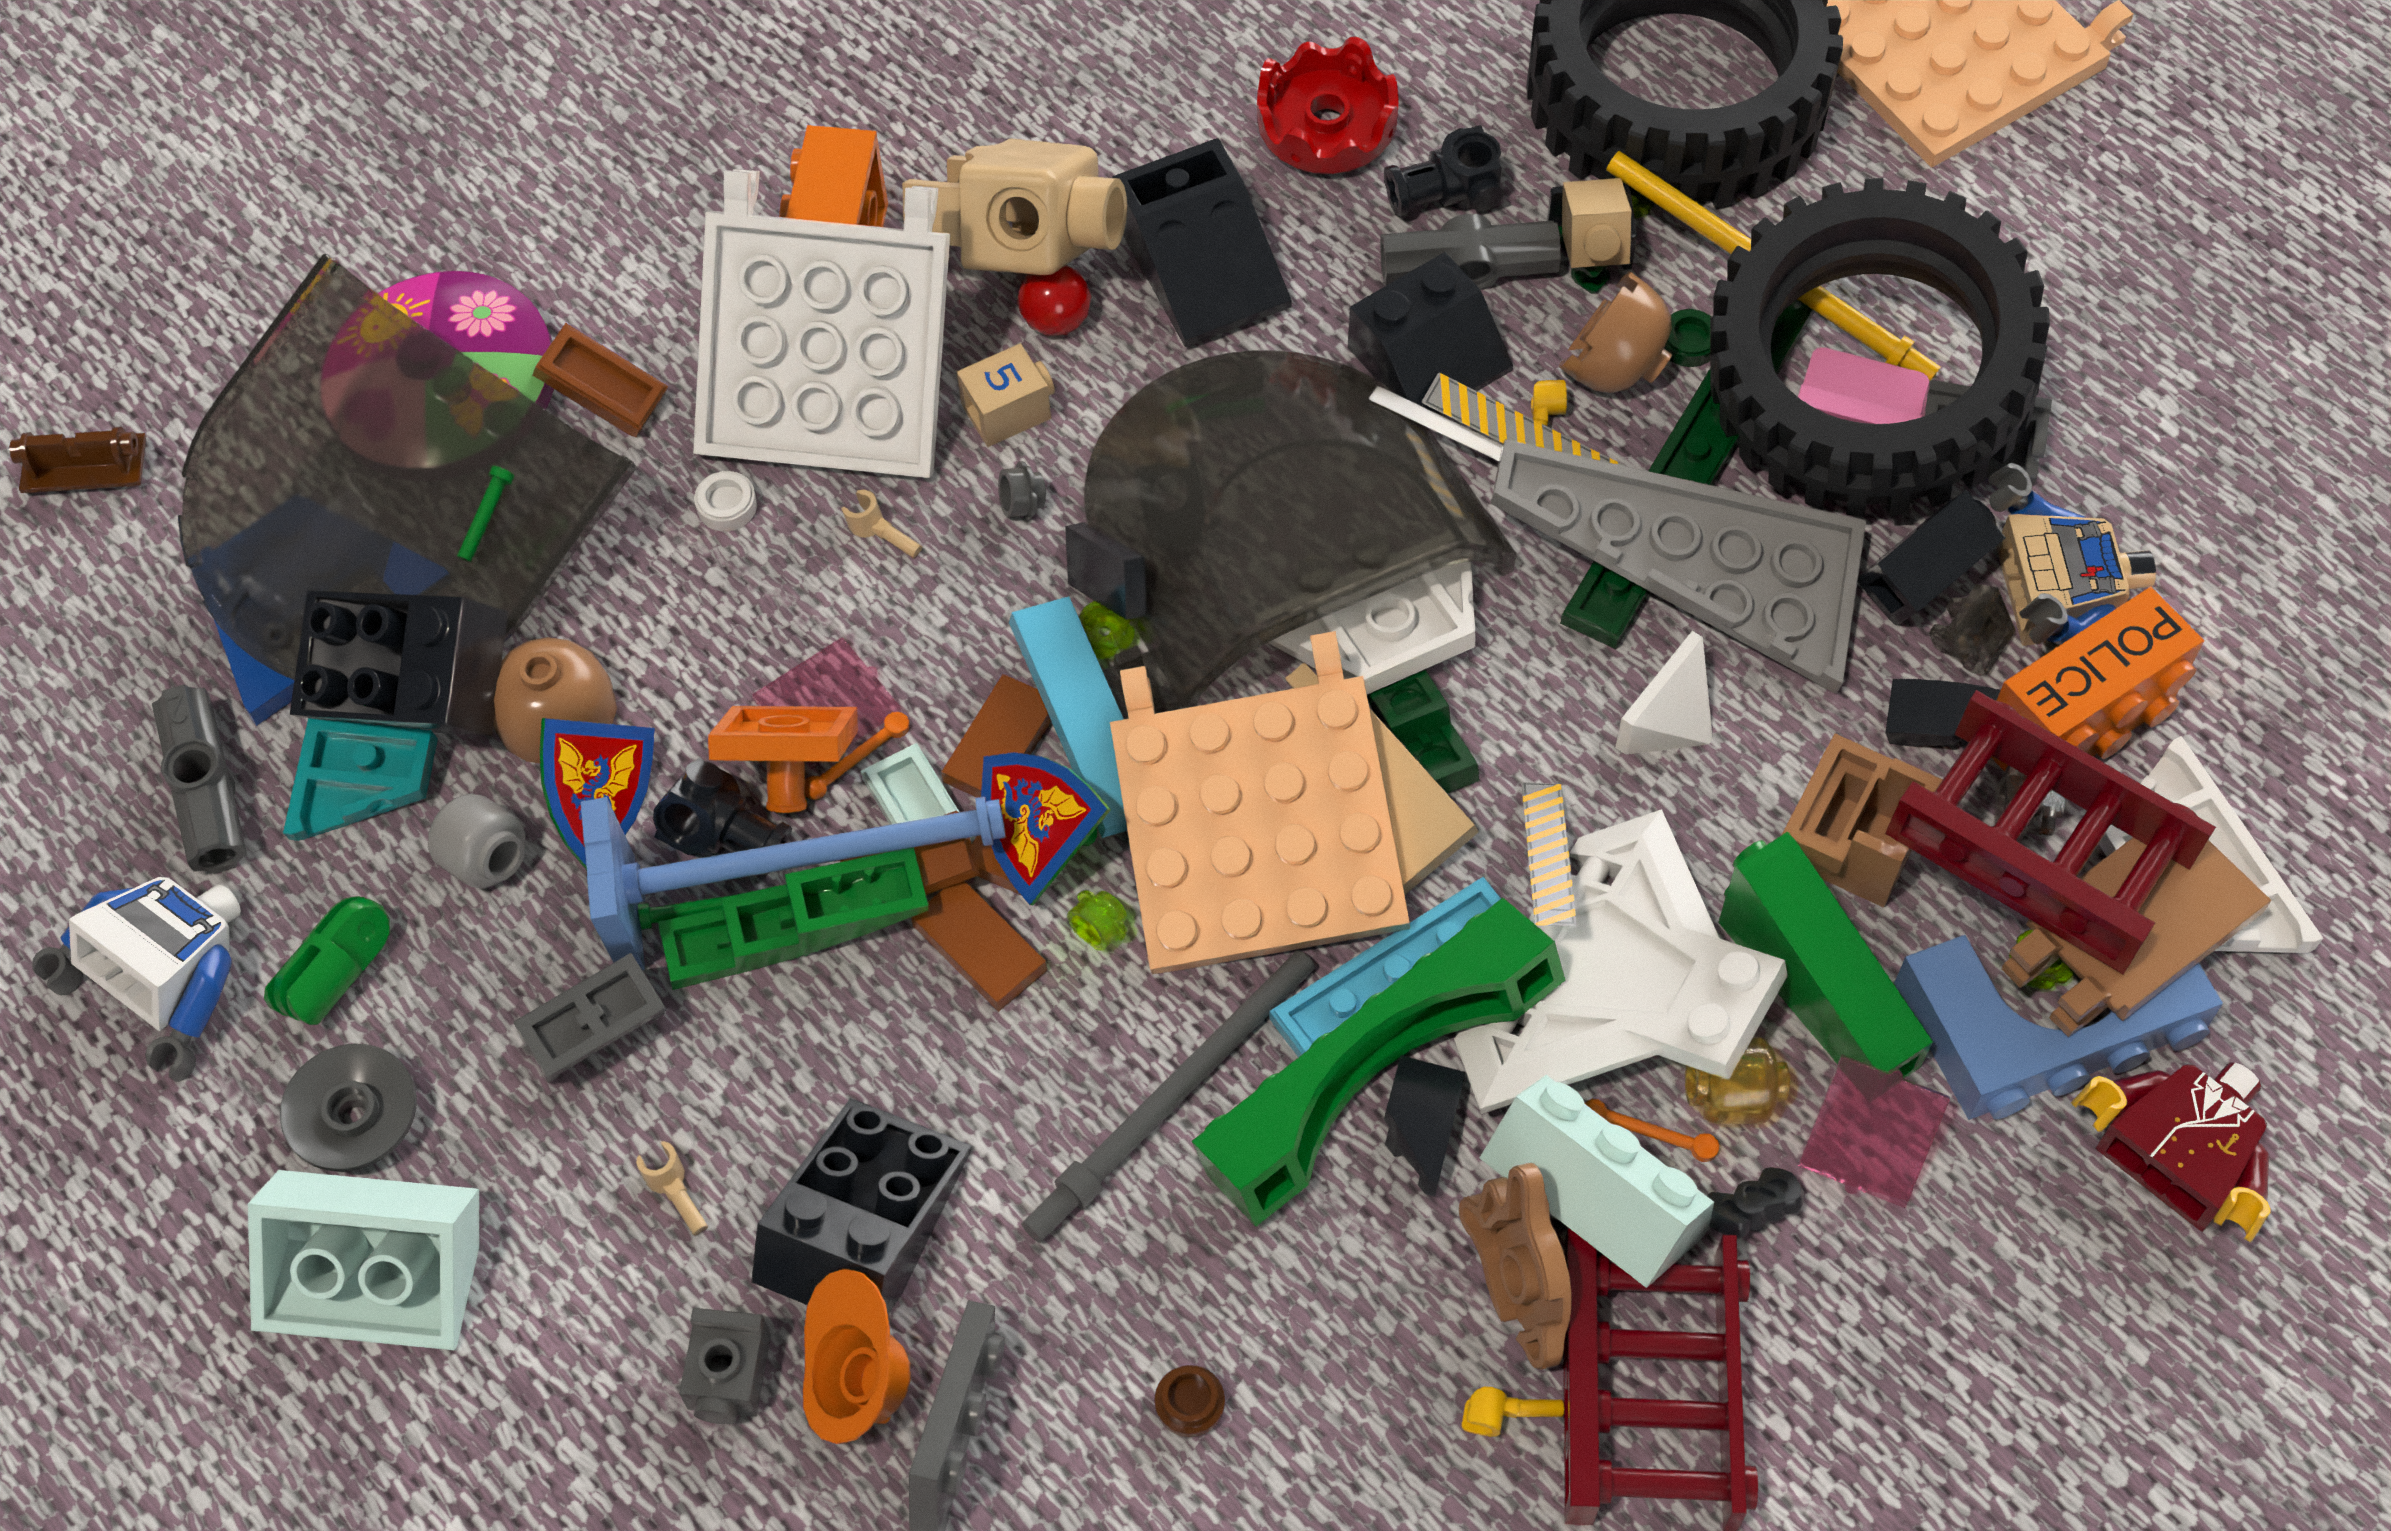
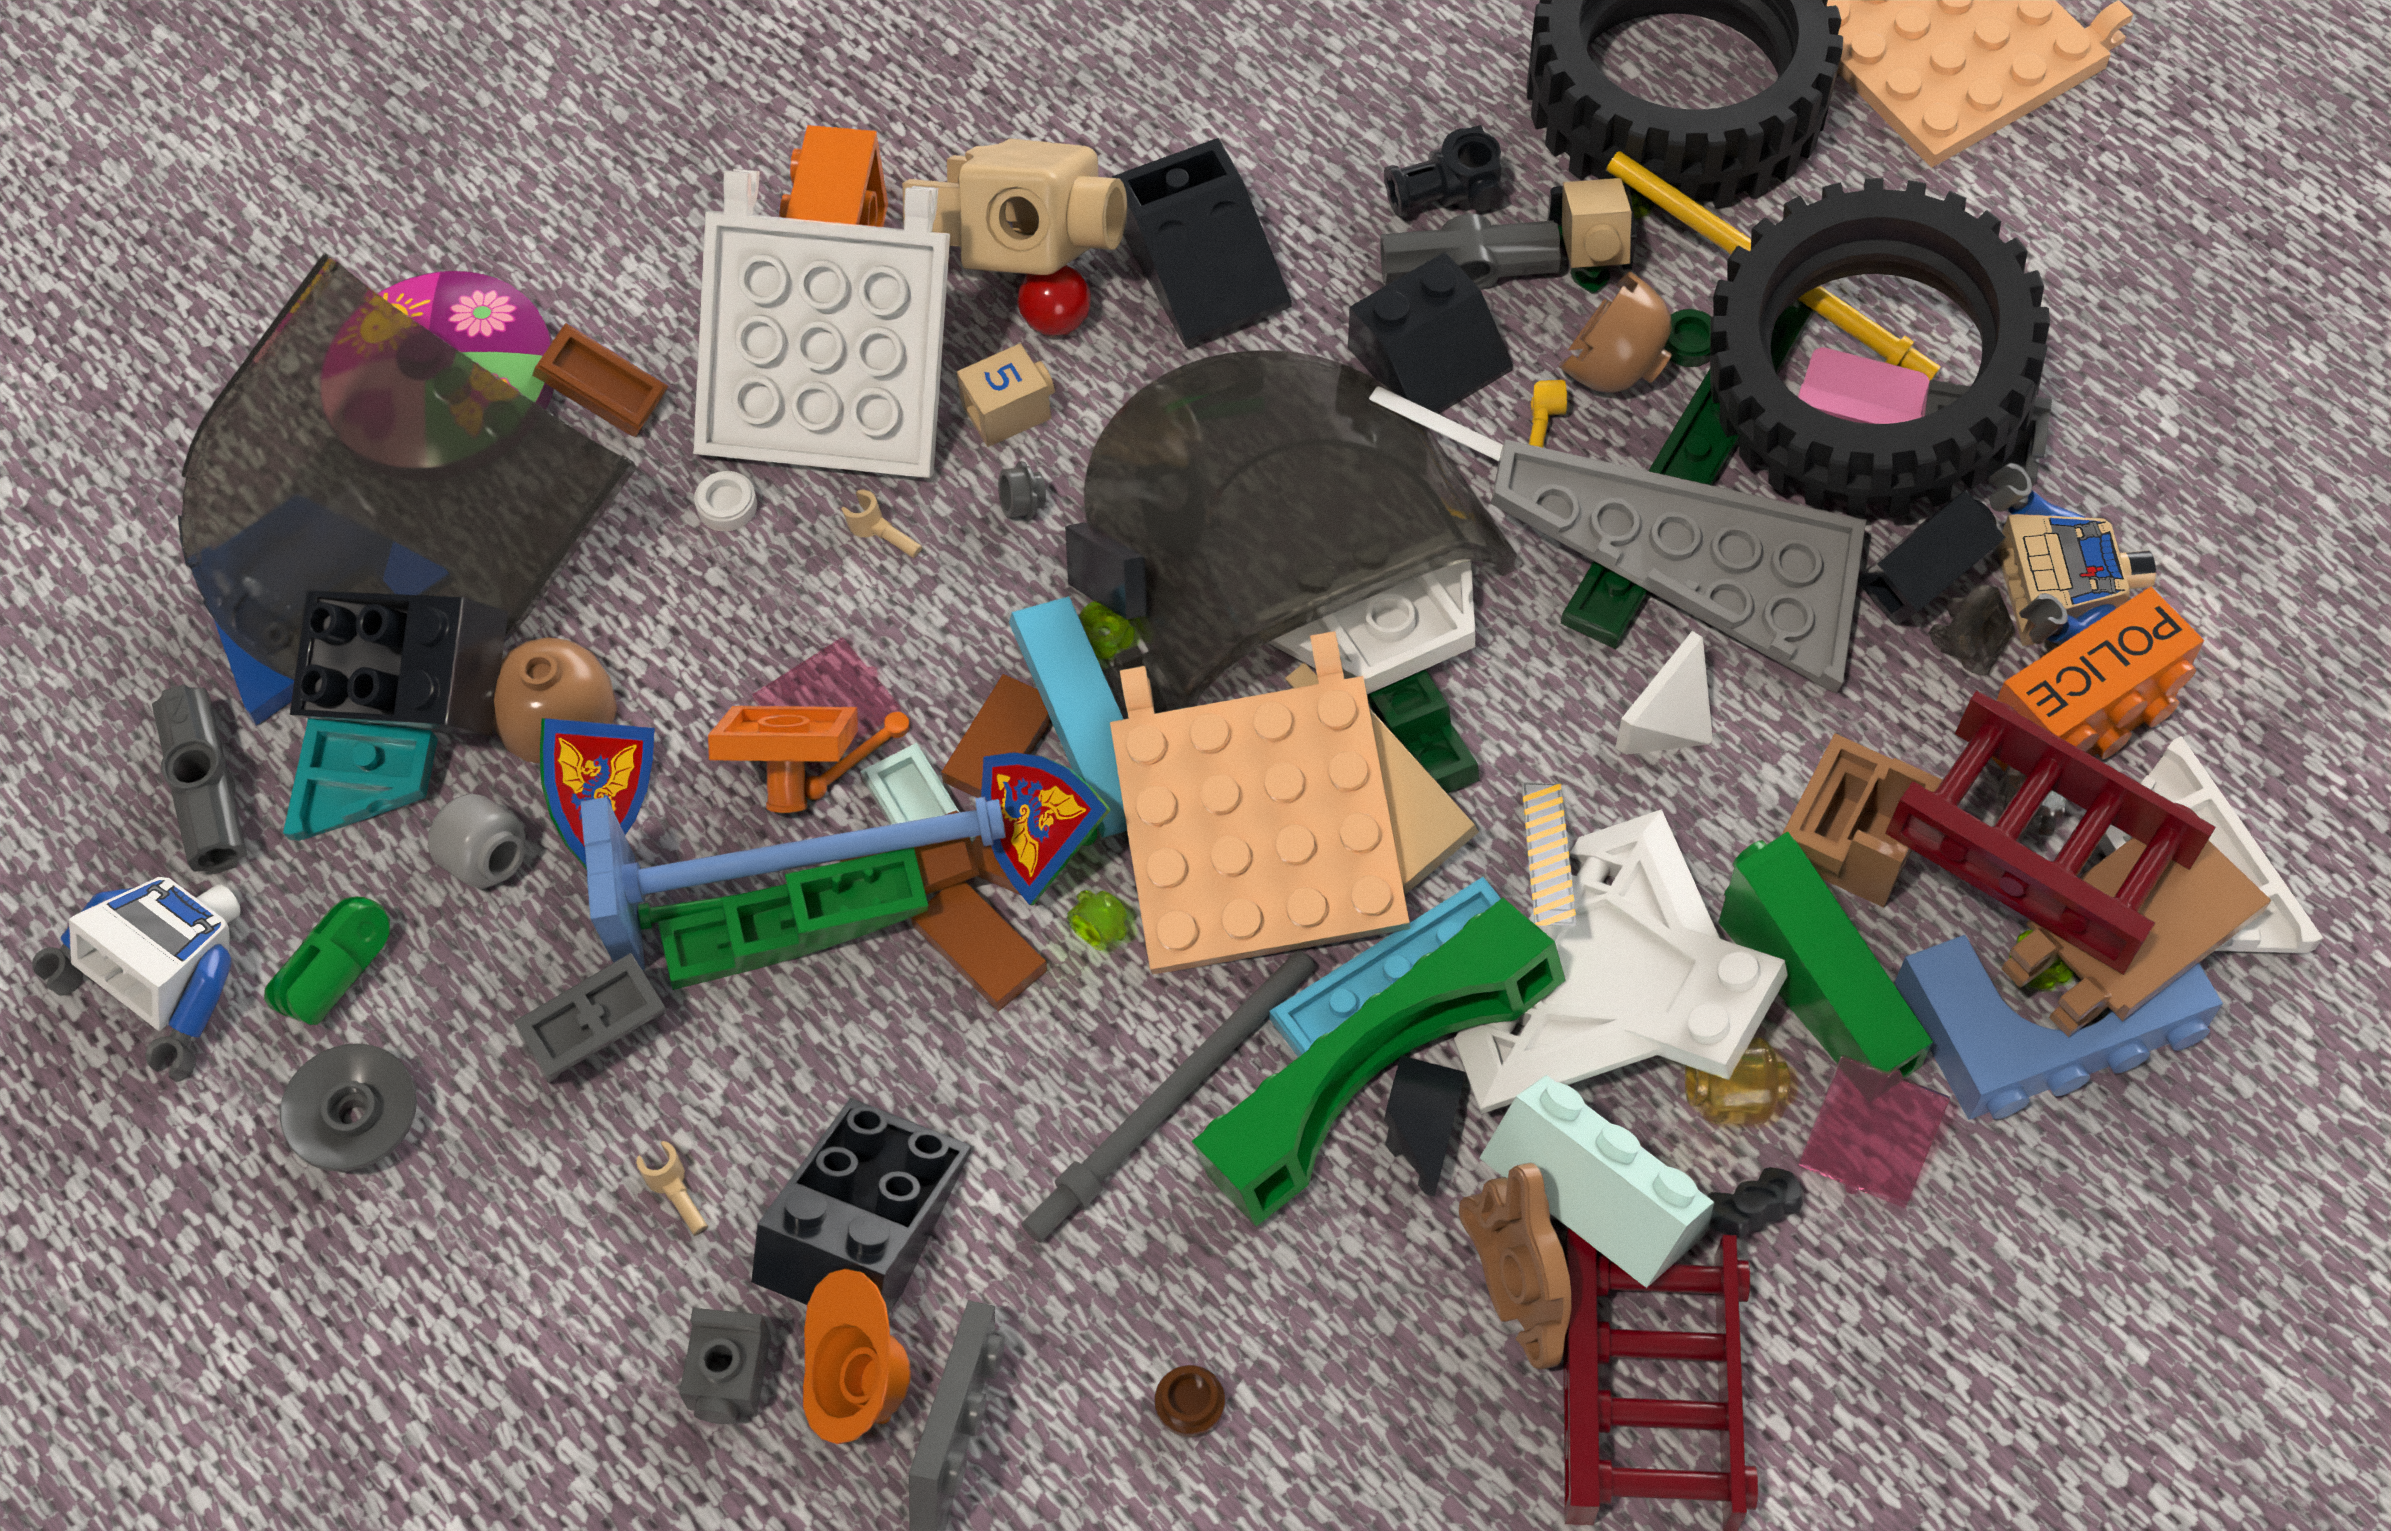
(79, 462): reddish brown hinge -> none
(362, 1258): light aqua slope -> none
(500, 478): green piece -> none
(710, 814): black connector -> none
(1334, 80): red plate -> none
(1488, 1405): yellow hand -> none
(1499, 420): sticker -> none
(1703, 1147): orange hinge -> none
(1929, 711): black slope -> none
(2188, 1141): dark red torso -> none

